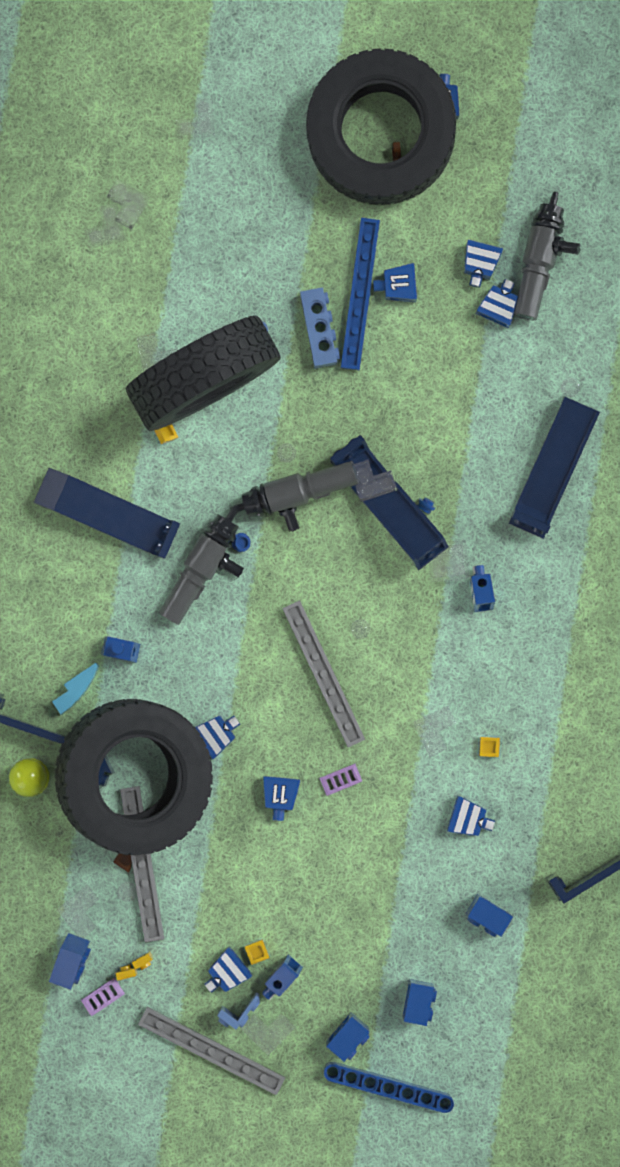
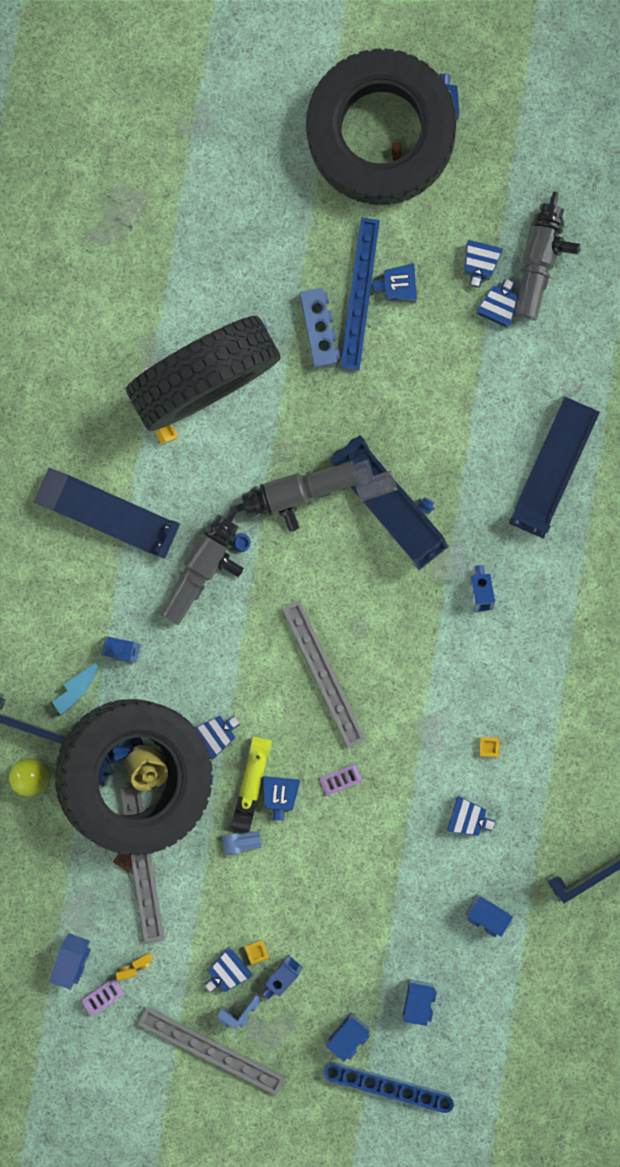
(123, 749): none -> blue piece
(146, 768): none -> light yellow brick
(239, 842): none -> medium blue piece
(251, 784): none -> neon yellow piece

